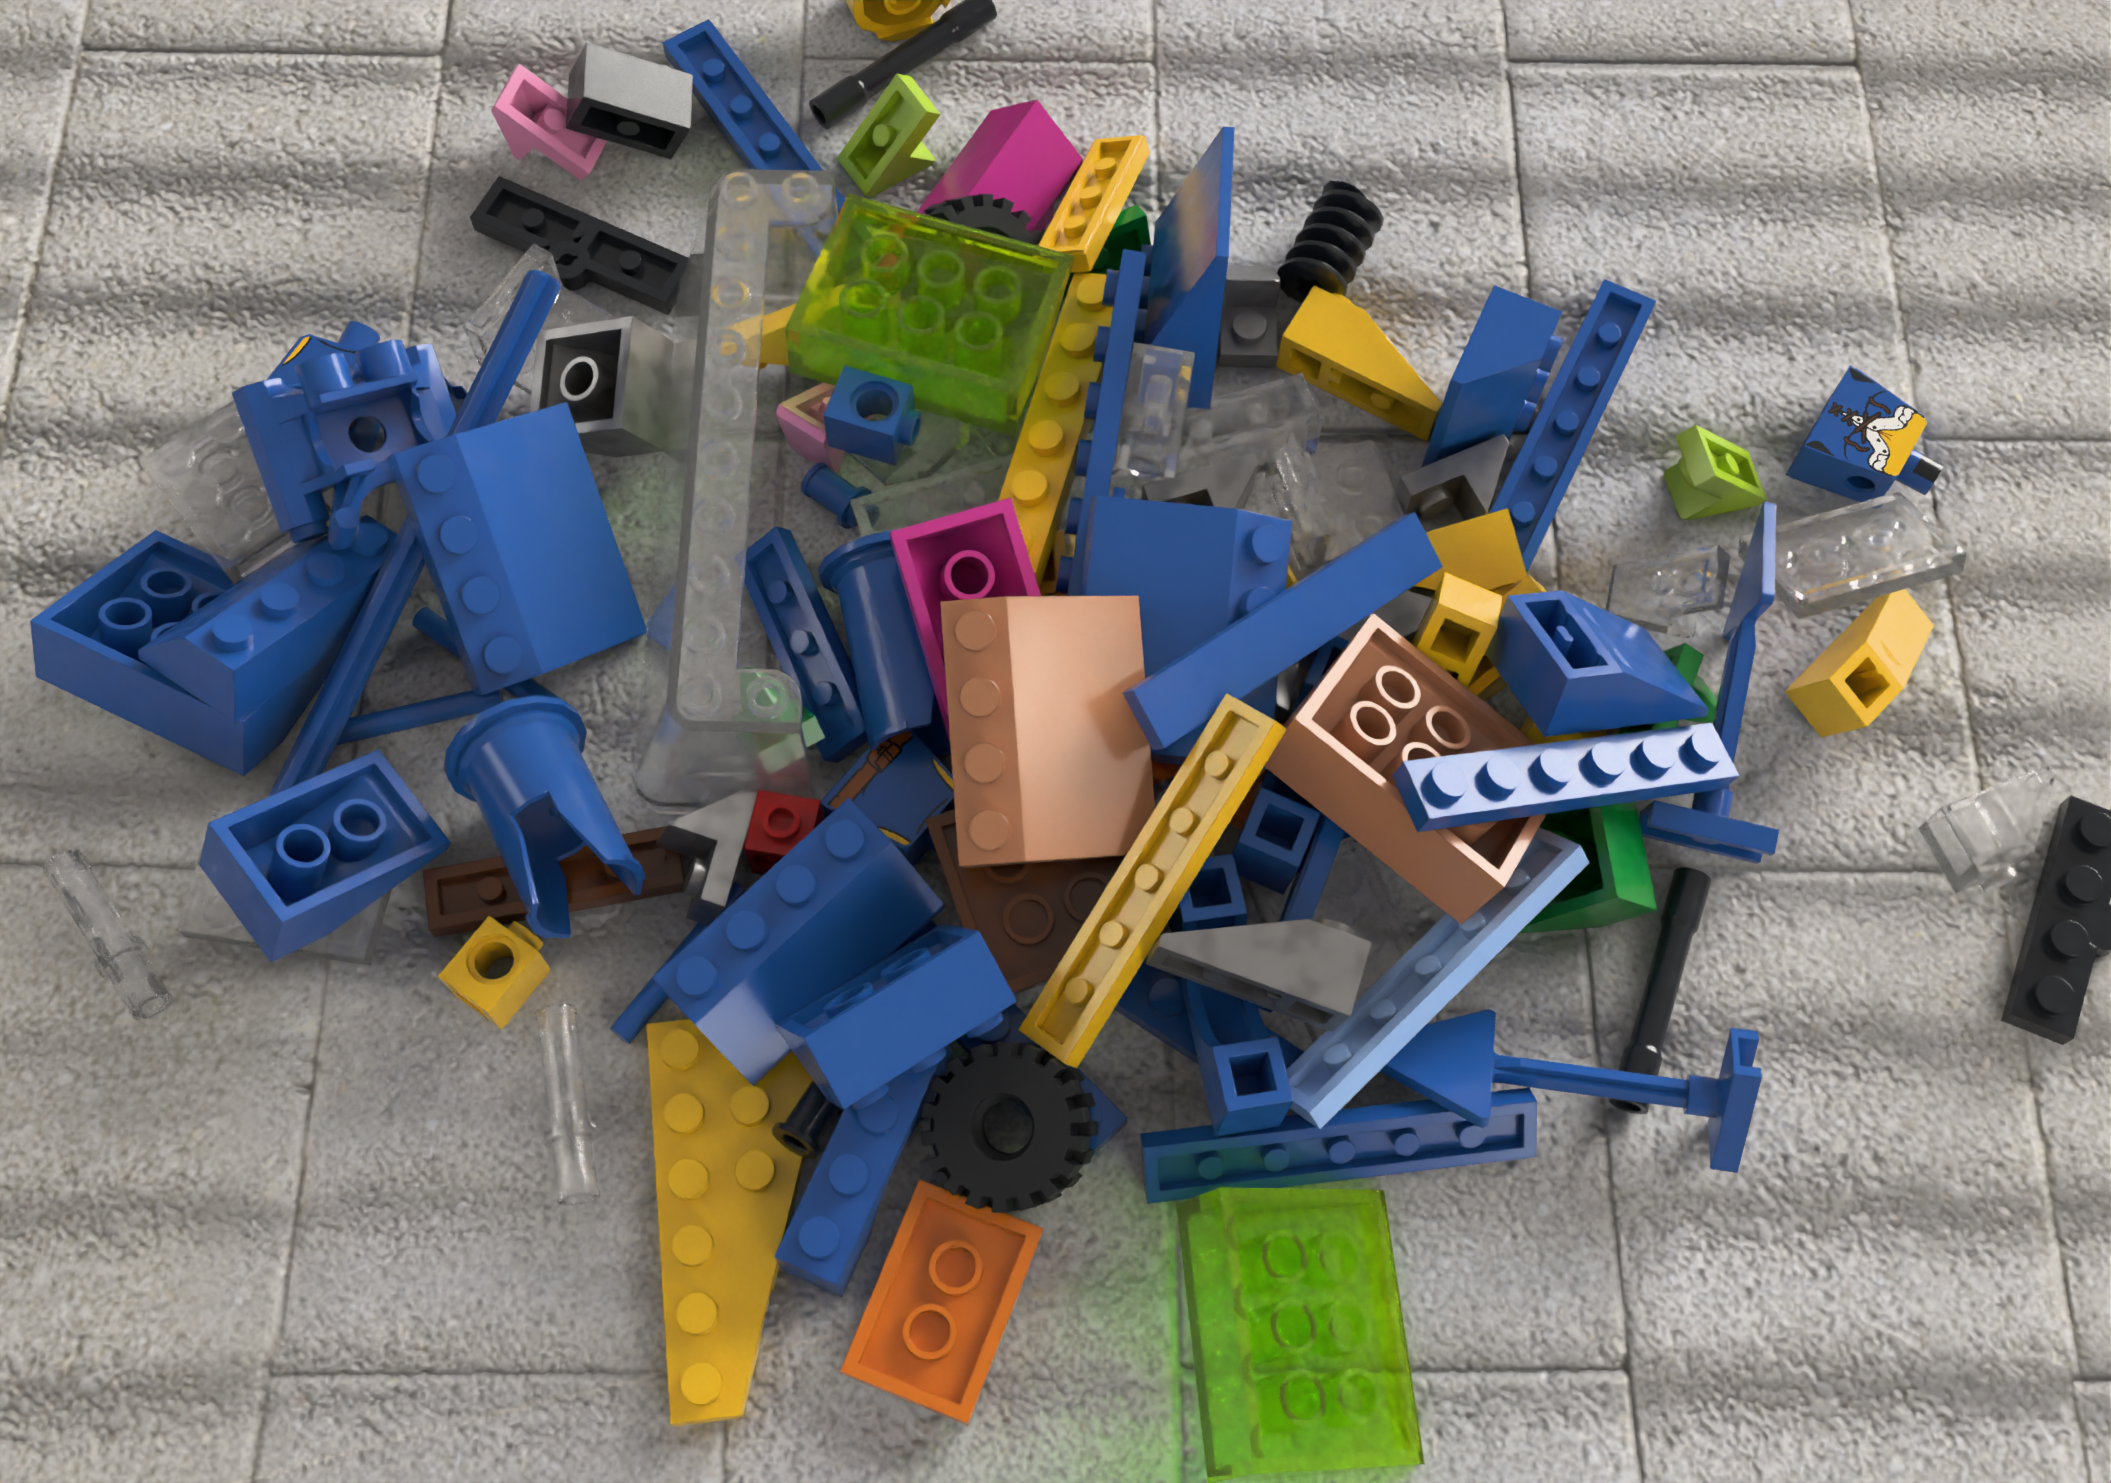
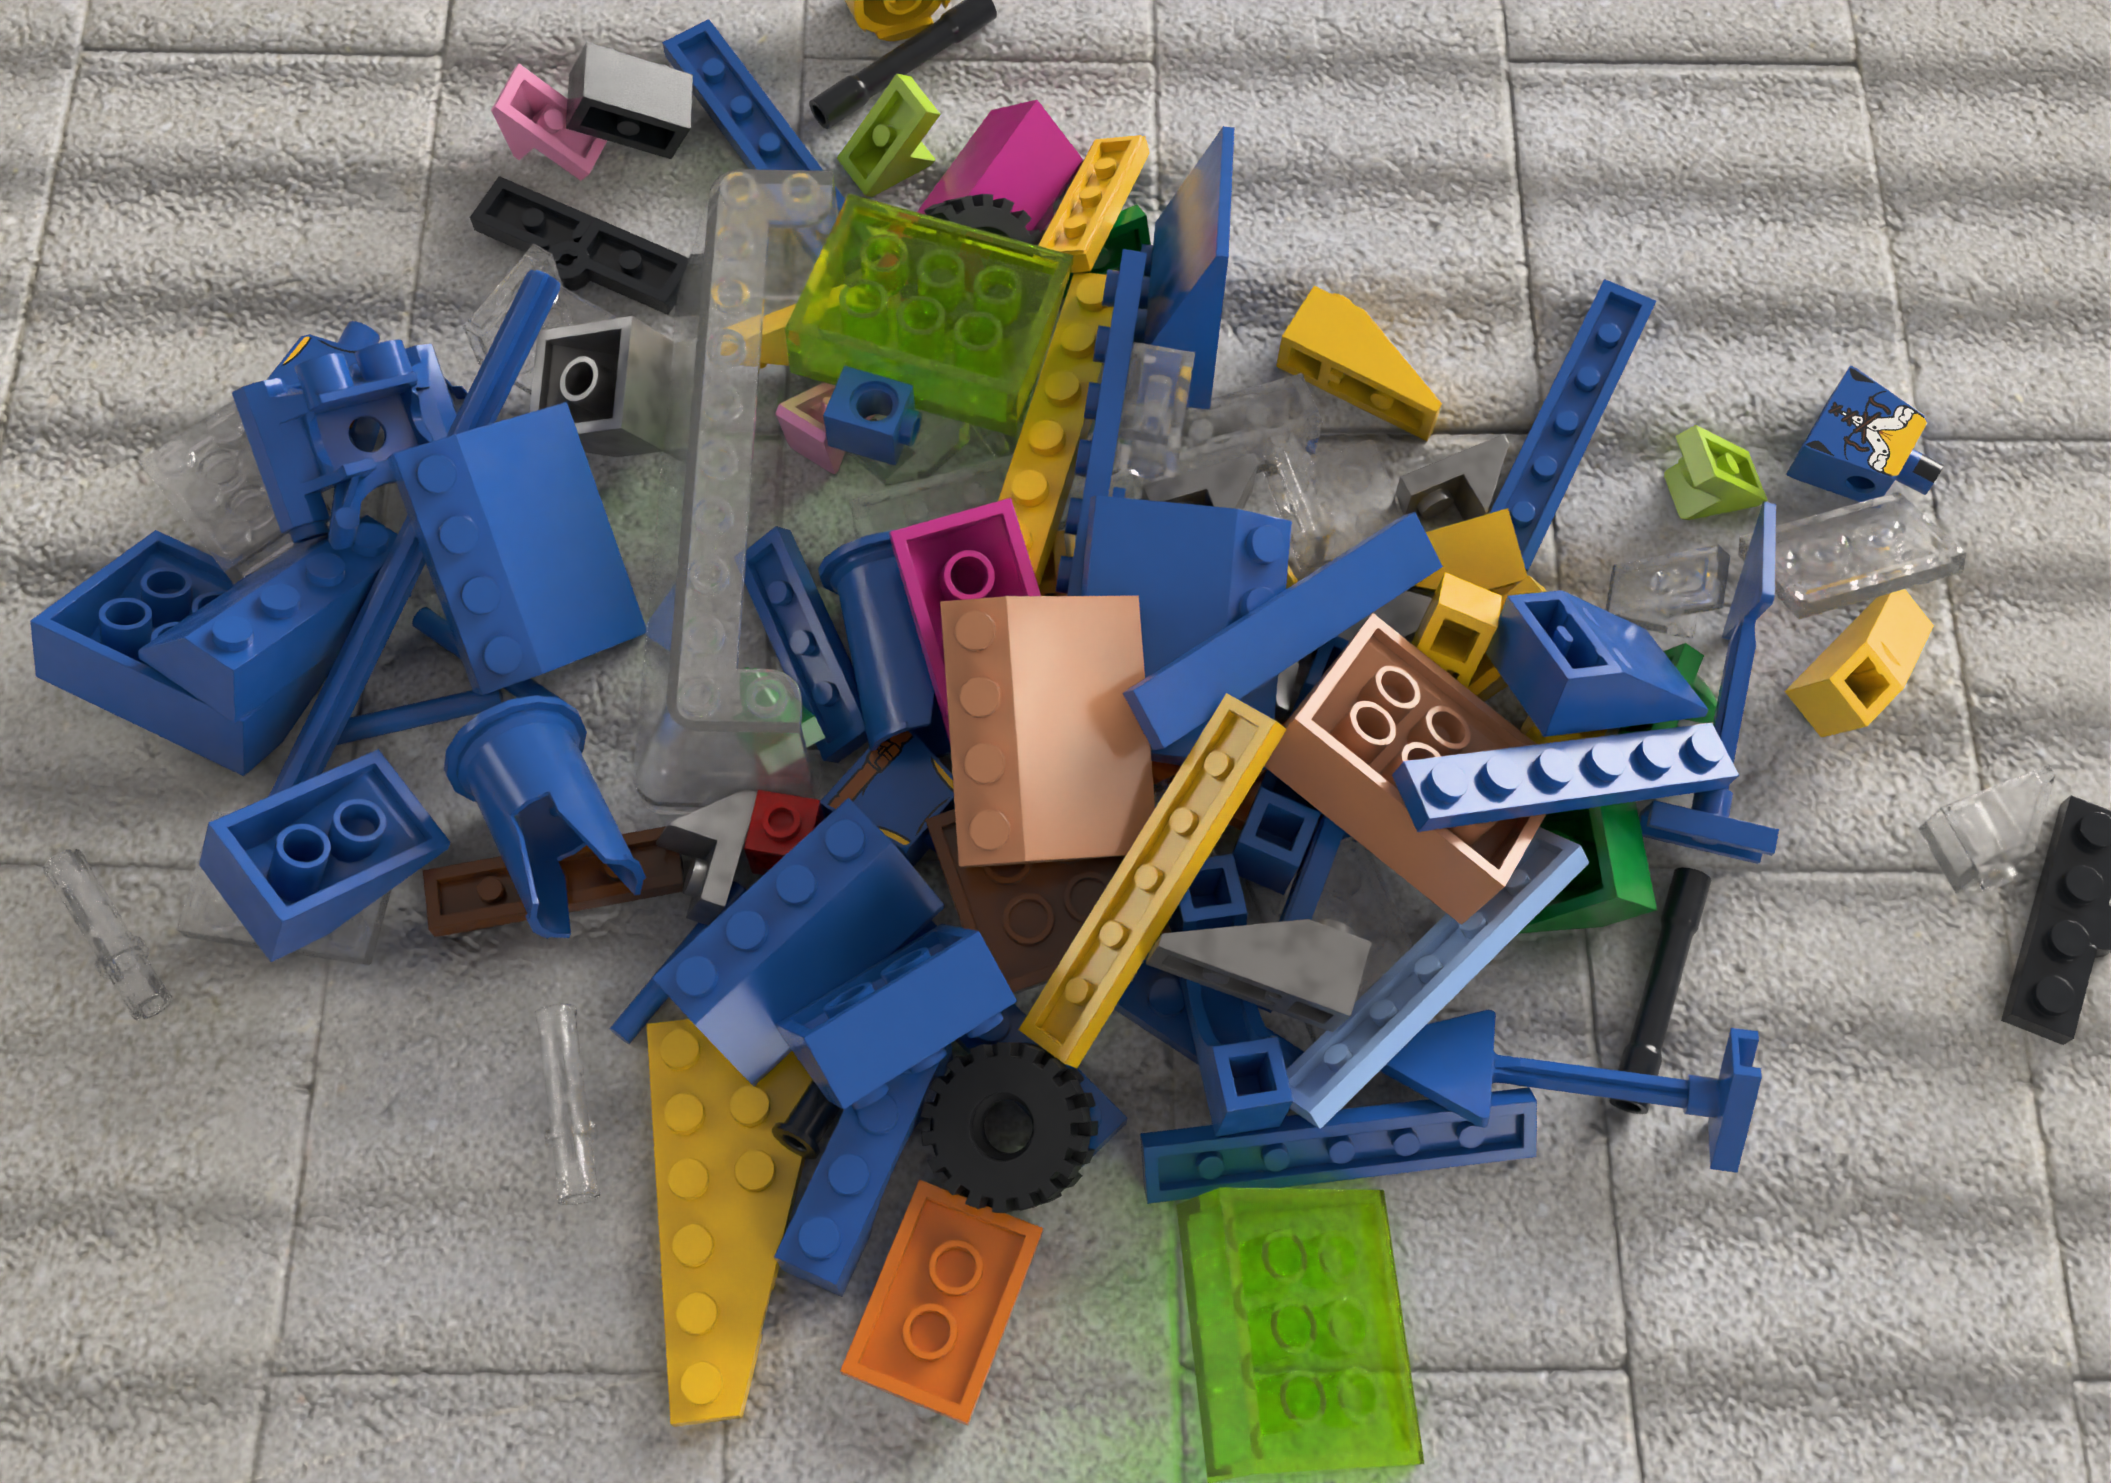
(500, 997): yellow brick -> none
(832, 492): blue pin -> none
(1249, 317): flat silver slope -> none
(1331, 242): black piece -> none
(1497, 374): blue slope -> none

